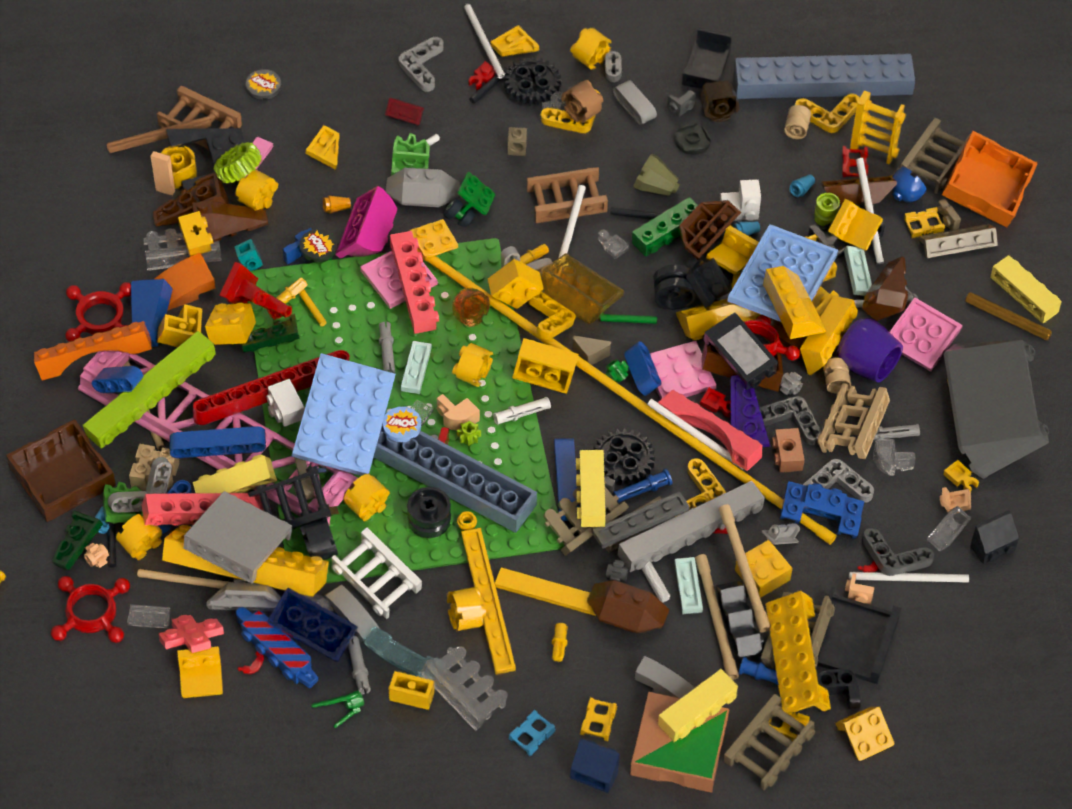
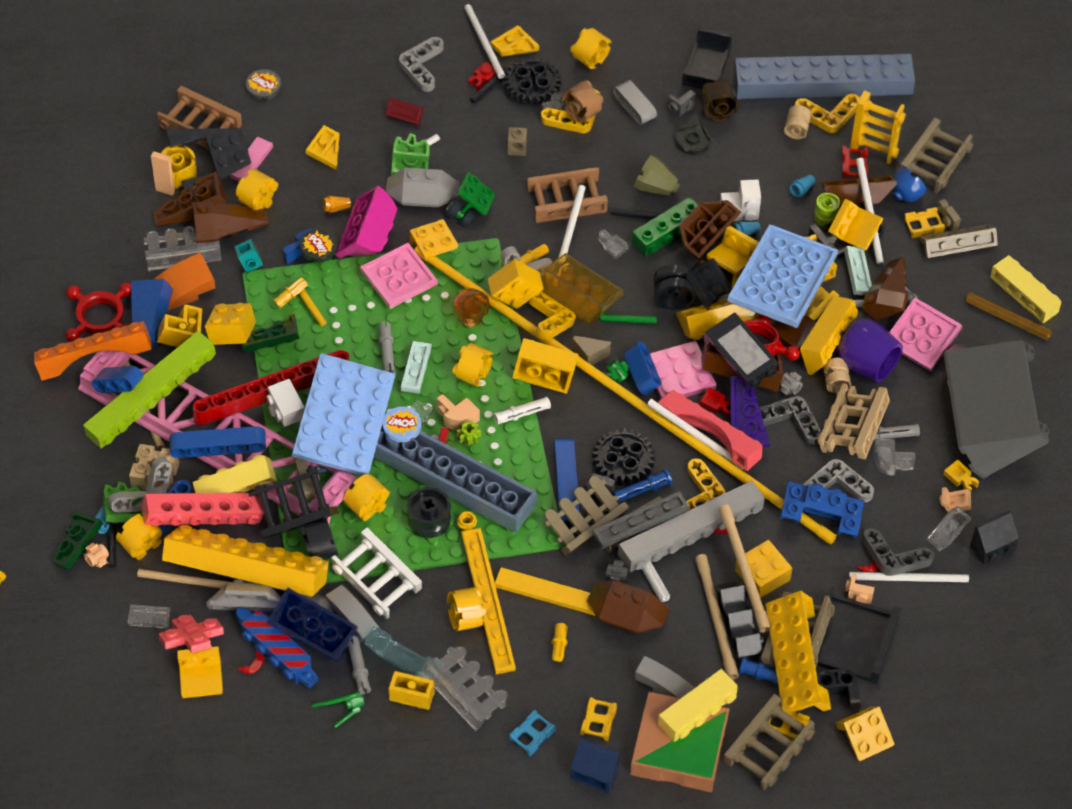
(60, 470): reddish brown tile -> none
(66, 584): red piece -> none
(156, 135): medium nougat axle -> none
(189, 226): yellow brick -> none
(236, 536): light grey panel -> none
(237, 162): lime gear -> none
(242, 287): red piece -> none
(413, 282): coral brick -> none
(591, 488): light yellow brick -> none
(609, 66): light grey beam -> none
(688, 585): light aqua plate -> none
(782, 534): light grey hinge -> none
(788, 440): nougat brick -> none
(792, 303): yellow slope -> none
(989, 179): orange tile -> none

